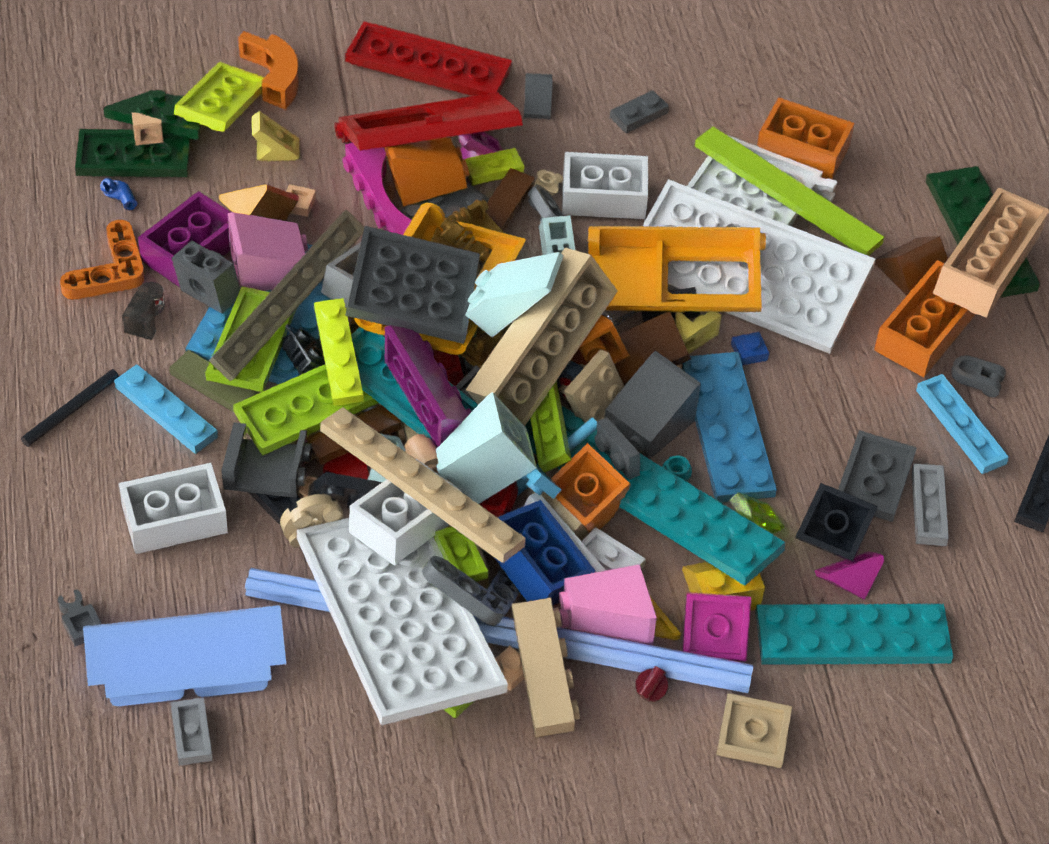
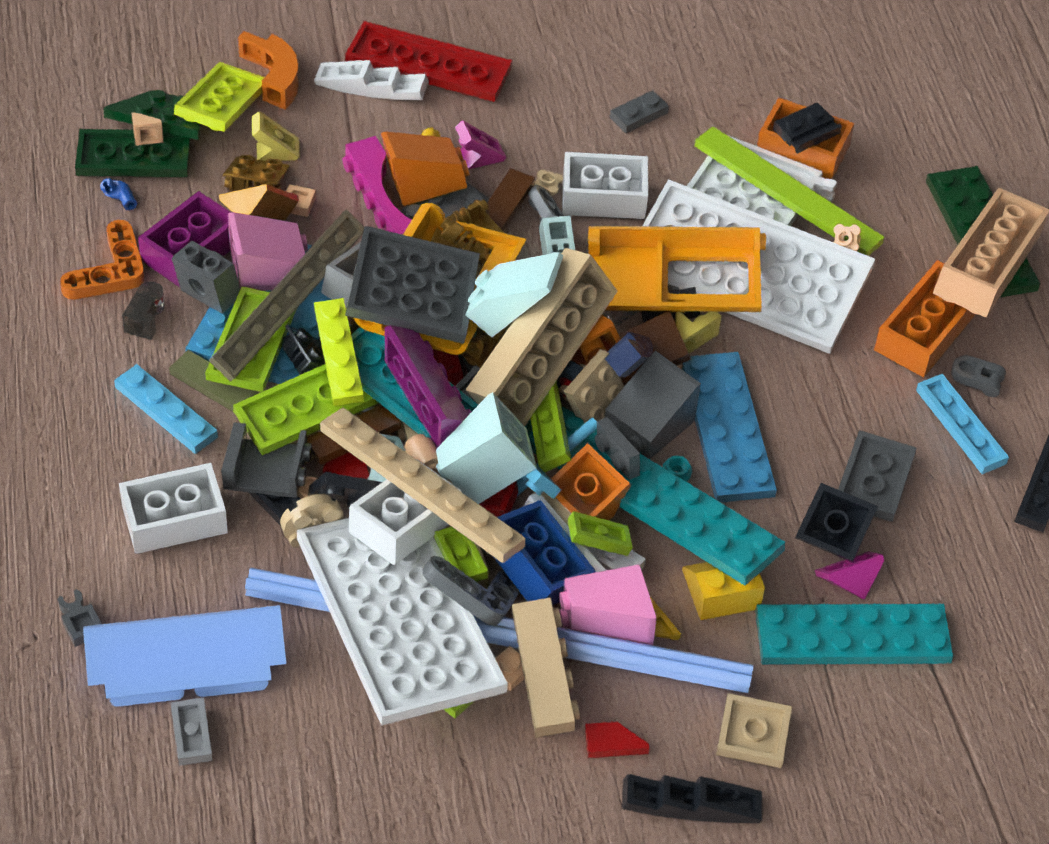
(69, 408): black bar -> none
(250, 169): none -> pearl gold hinge
(366, 81): none -> white slope
(427, 121): red piece -> none
(493, 165): neon yellow plate -> none
(538, 96): dark grey slope -> none
(599, 533): none -> lime plate
(612, 739): none -> red tile
(629, 353): none -> dark blue slope
(652, 684): dark red plate -> none
(693, 801): none -> black slope
(717, 625): dark pink tile -> none
(750, 348): blue plate -> none
(757, 512): clear neon green slope -> none
(807, 127): none -> black plate
(852, 232): none -> light nougat plate
(911, 261): reddish brown slope -> none
(929, 504): light grey plate -> none

